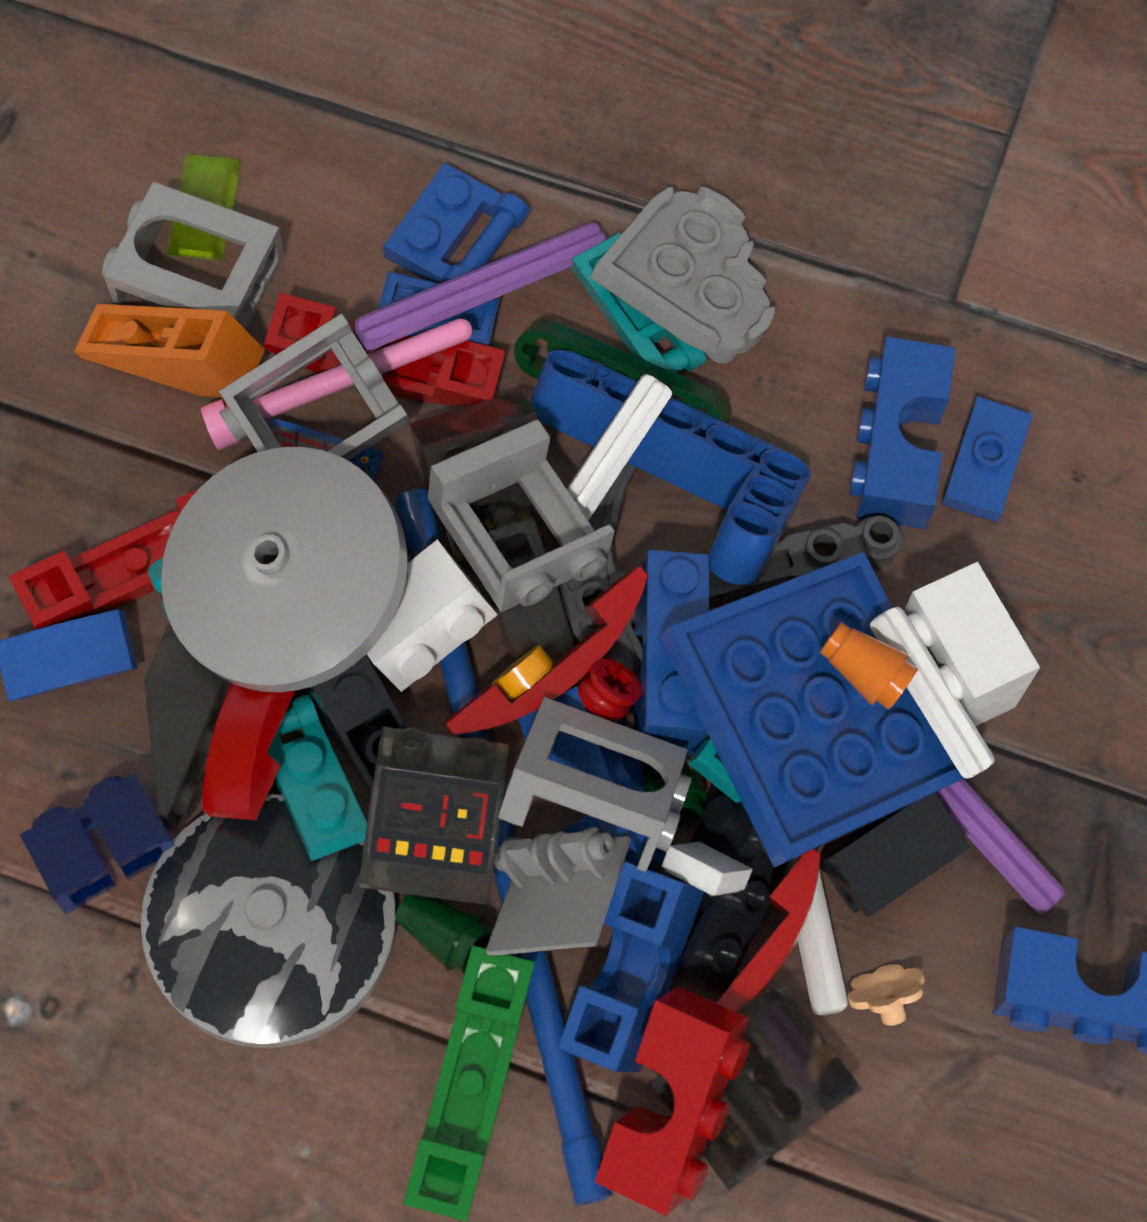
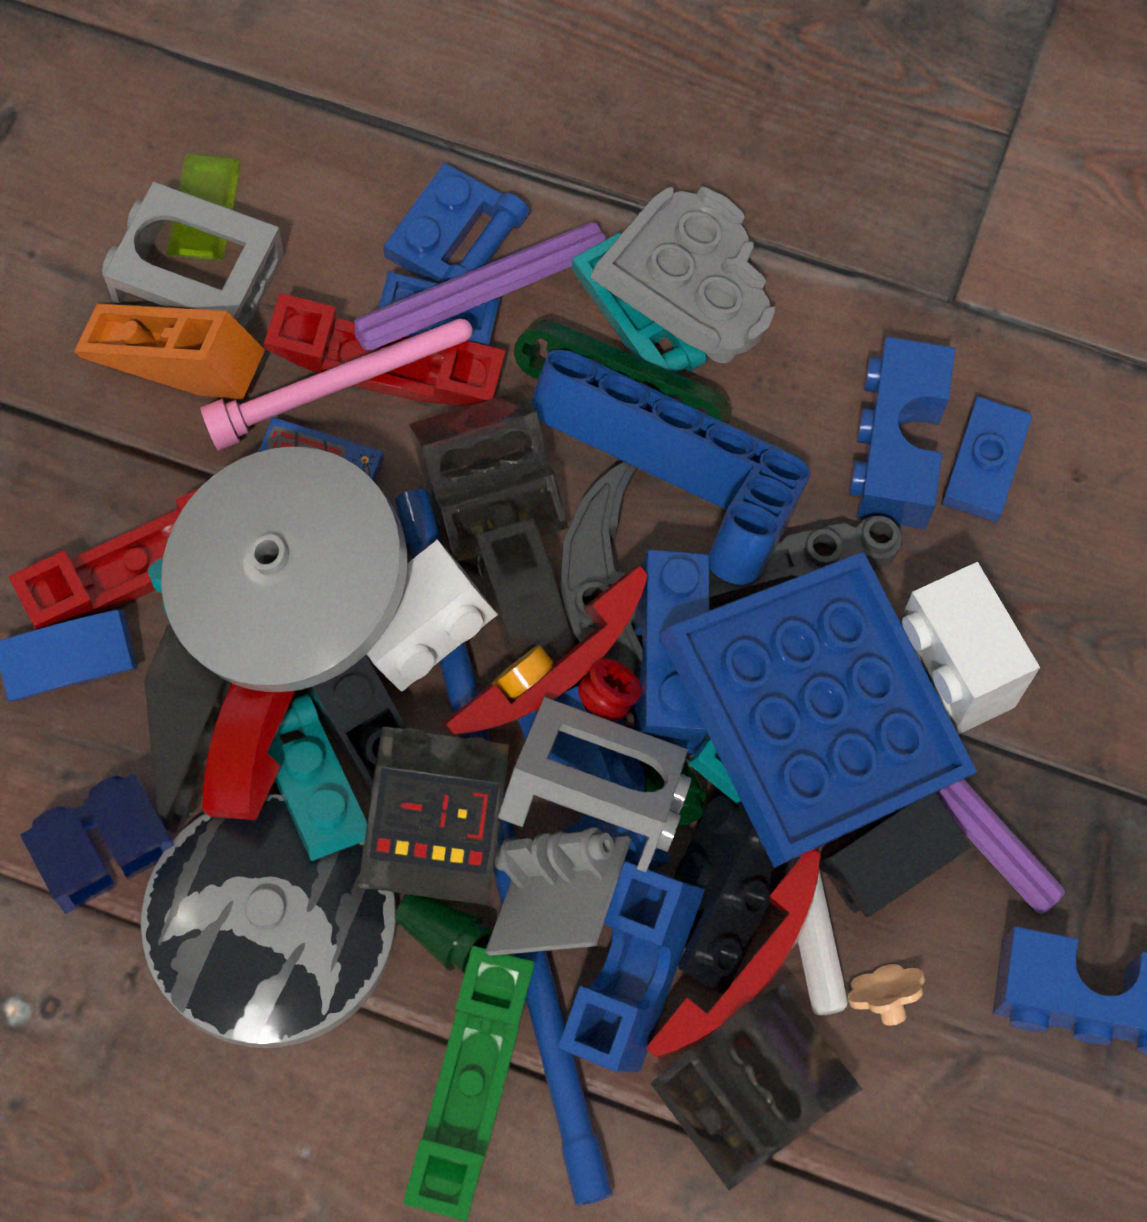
(336, 336): light grey window -> none
(492, 467): light grey panel -> none
(618, 443): white axle -> none
(696, 1051): red arch -> none
(706, 868): white tile -> none
(869, 665): orange cone -> none
(933, 697): white axle -> none

